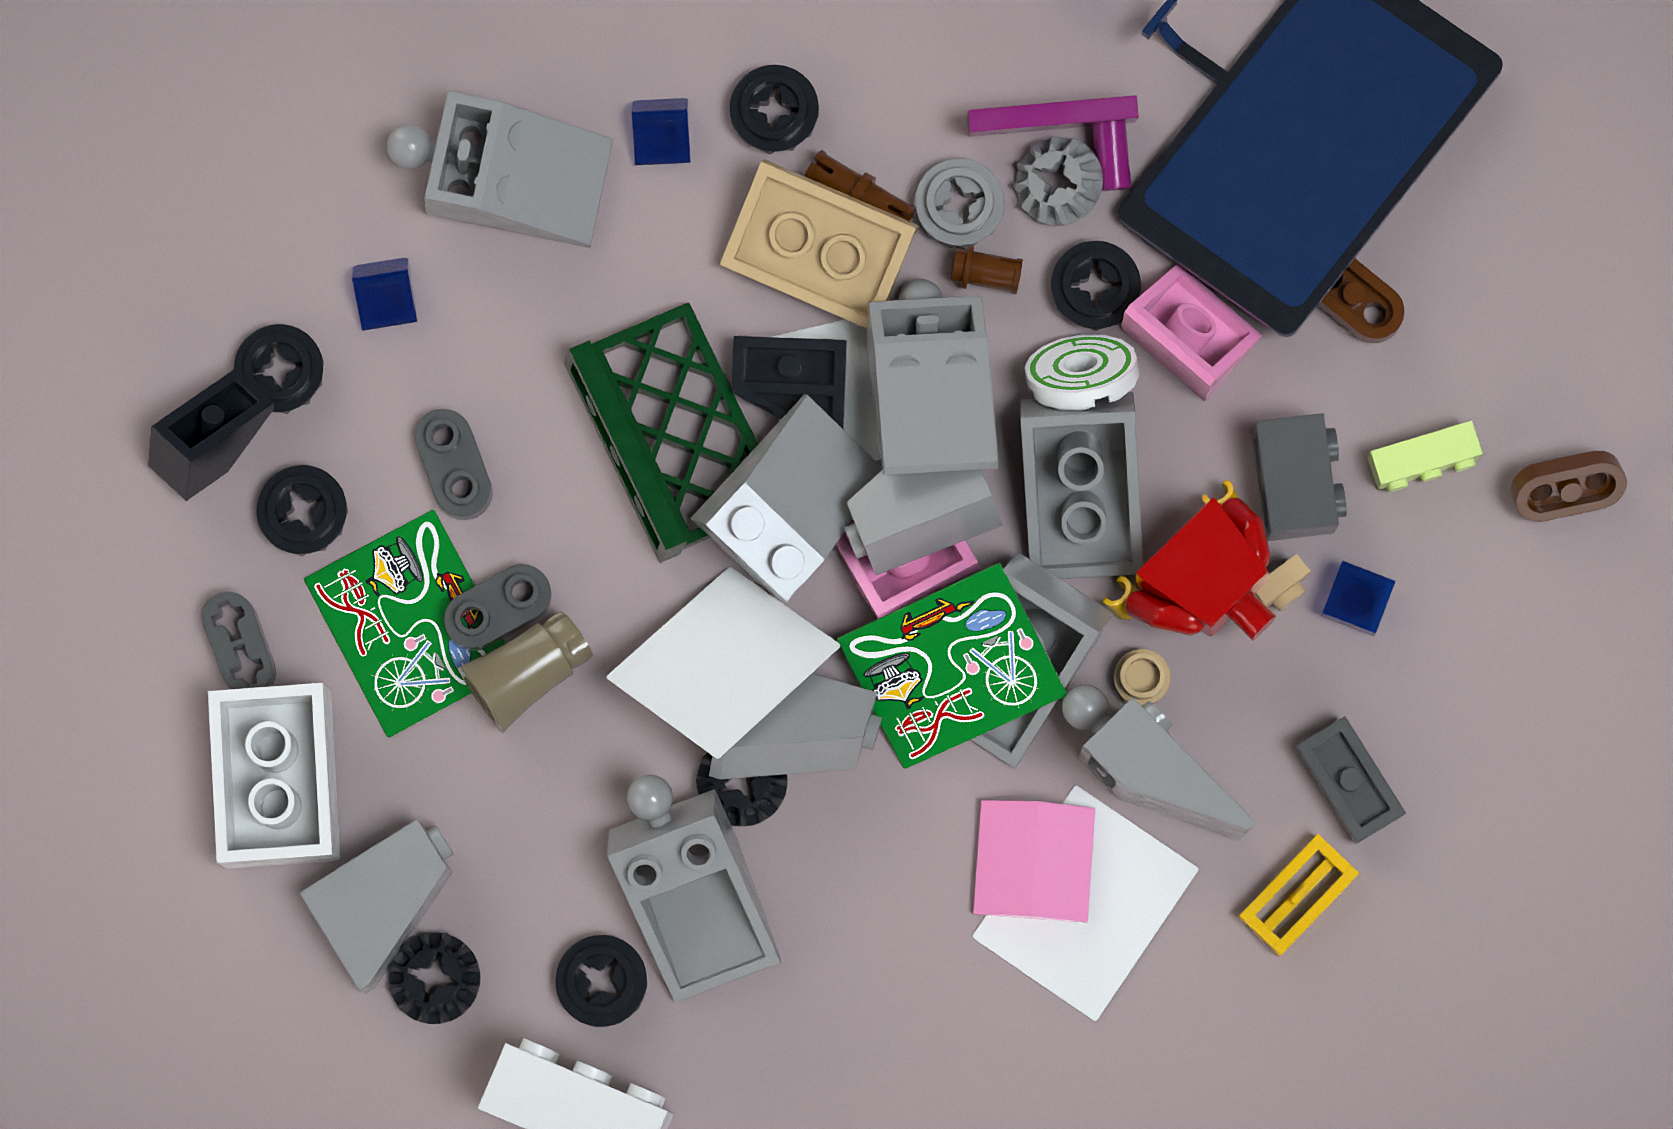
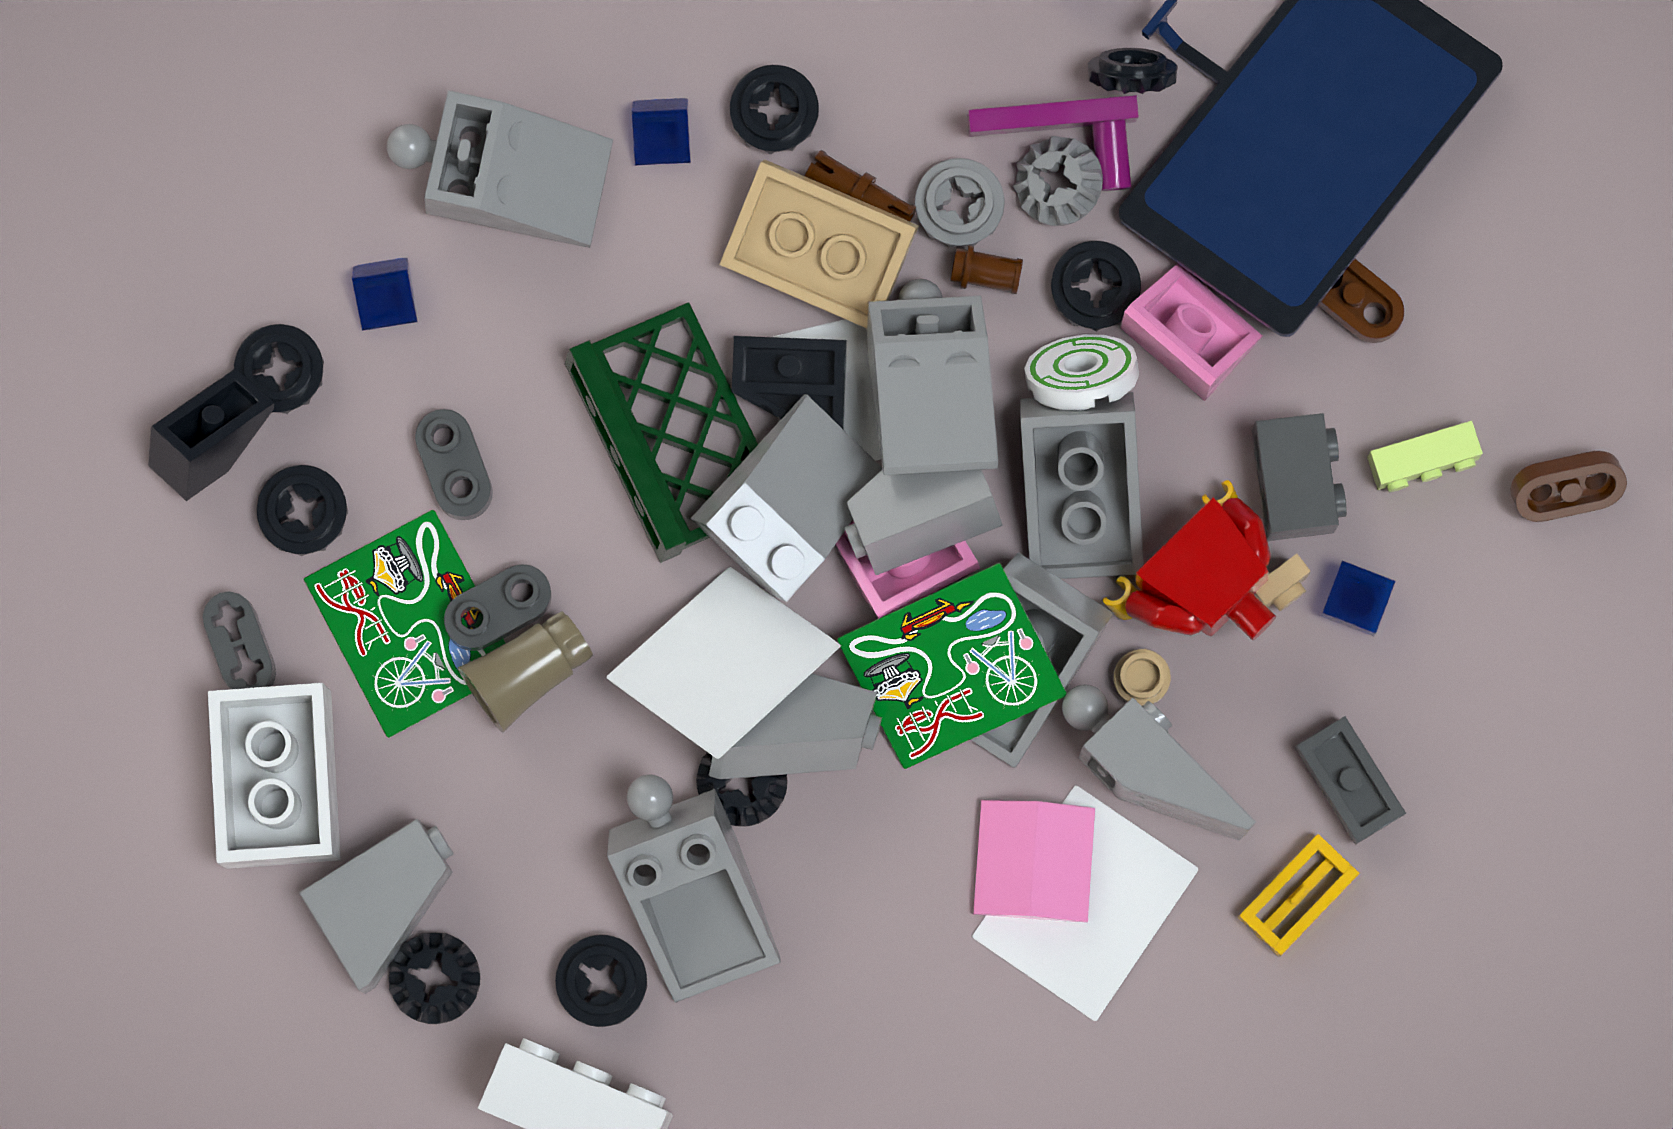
(1132, 70): none -> black gear

